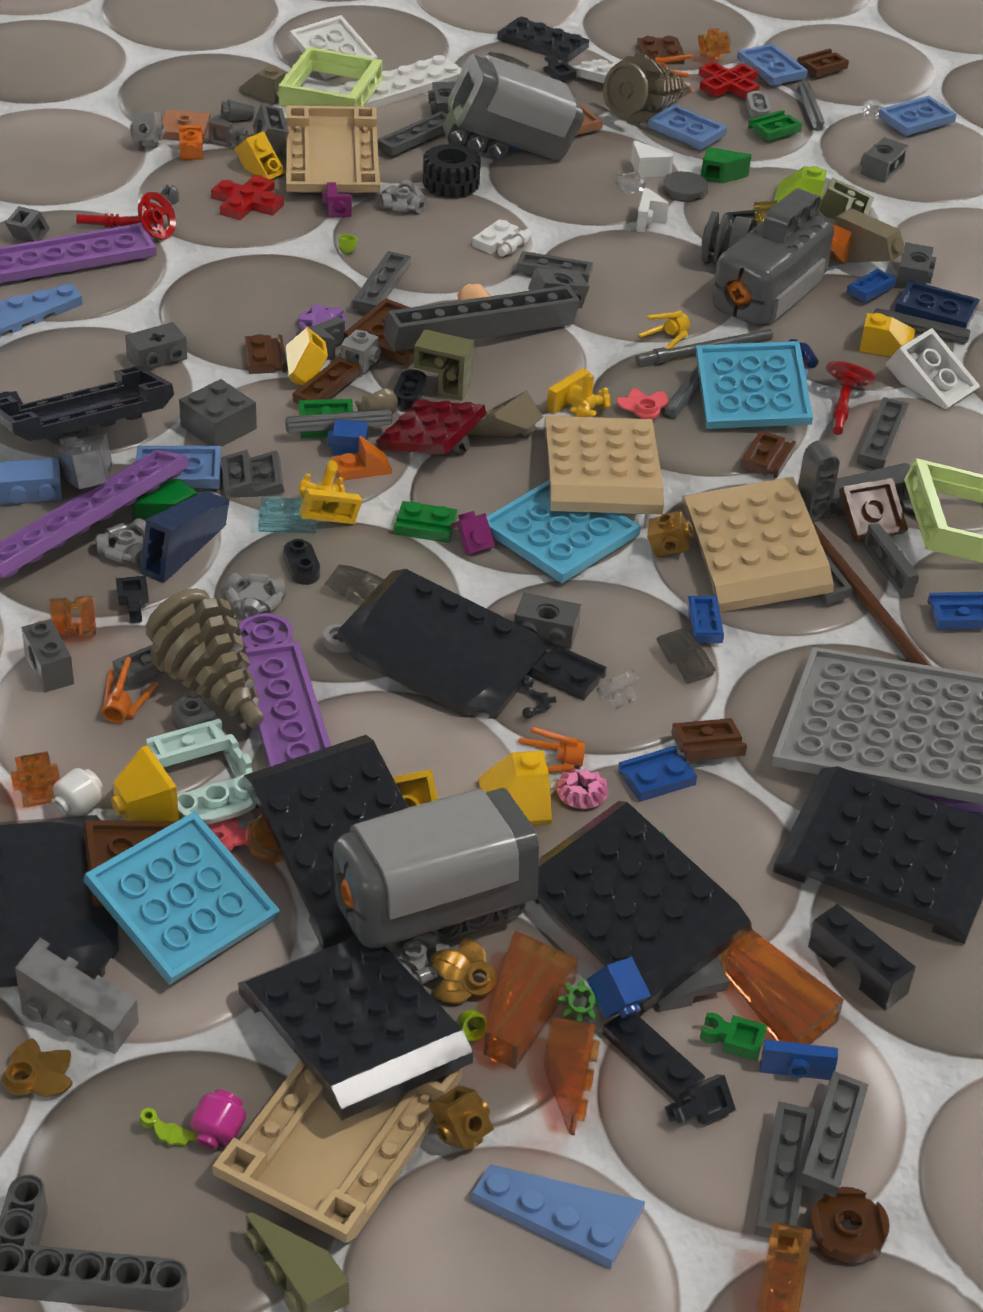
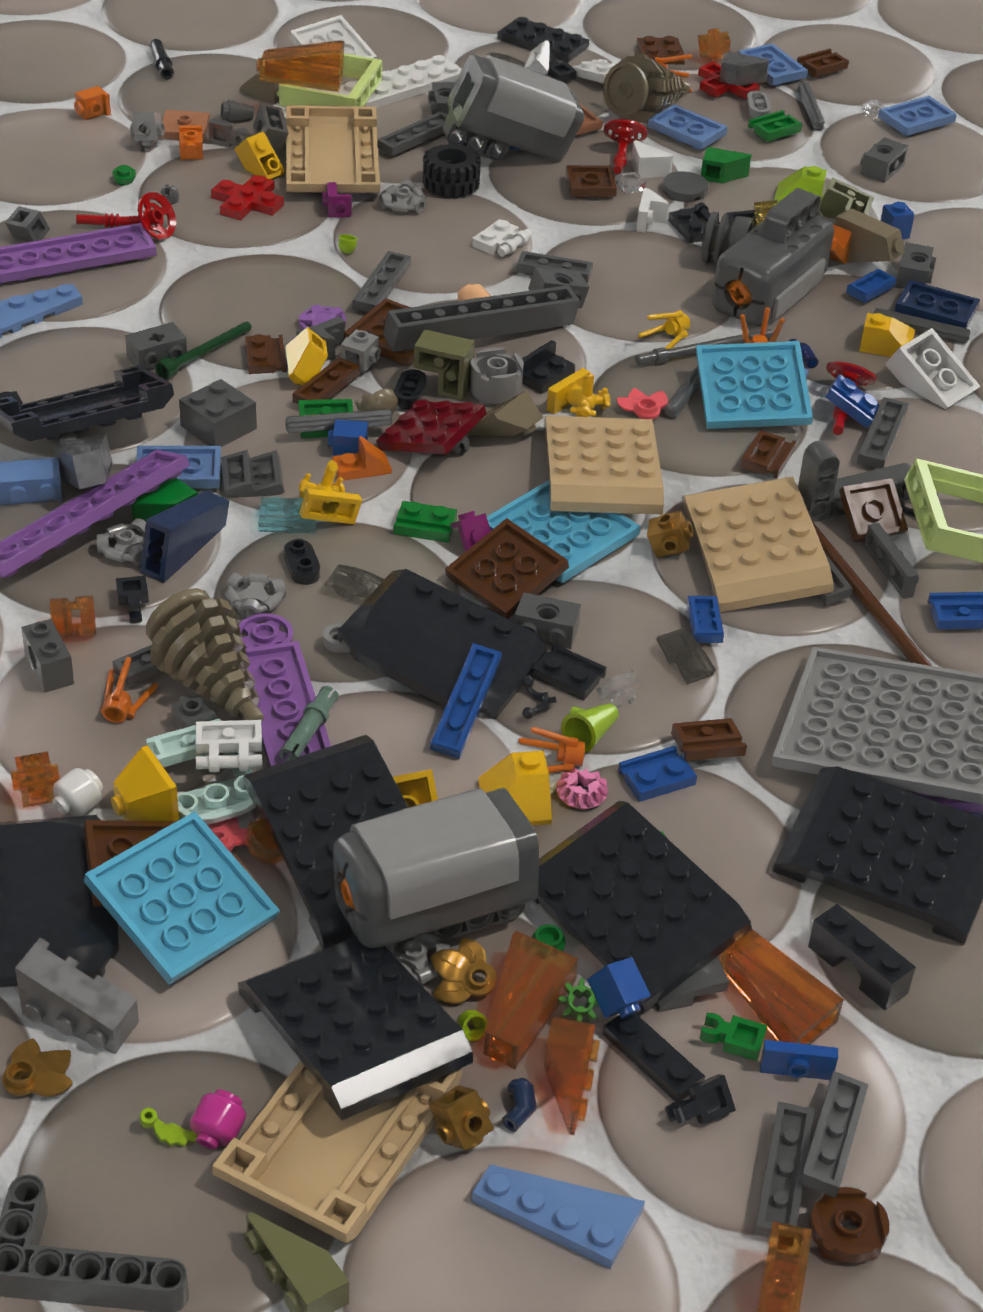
(92, 103): none -> orange brick
(124, 175): none -> green plate
(162, 61): none -> black pin
(168, 367): none -> dark green piece
(228, 737): none -> white plate
(304, 65): none -> clear orange slope
(314, 716): none -> sand green pin
(466, 701): none -> blue tile
(495, 376): none -> light grey brick
(506, 566): none -> reddish brown plate
(524, 1106): none -> dark blue arm
(539, 59): none -> white slope
(545, 368): none -> black bracket
(551, 936): none -> green plate
(589, 724): none -> lime piece
(591, 181): none -> reddish brown plate
(624, 138): none -> red dish
(688, 222): none -> black plate
(743, 69): none -> flat silver slope
(761, 338): none -> orange plant
(852, 400): none -> blue plate
(898, 216): none -> blue brick

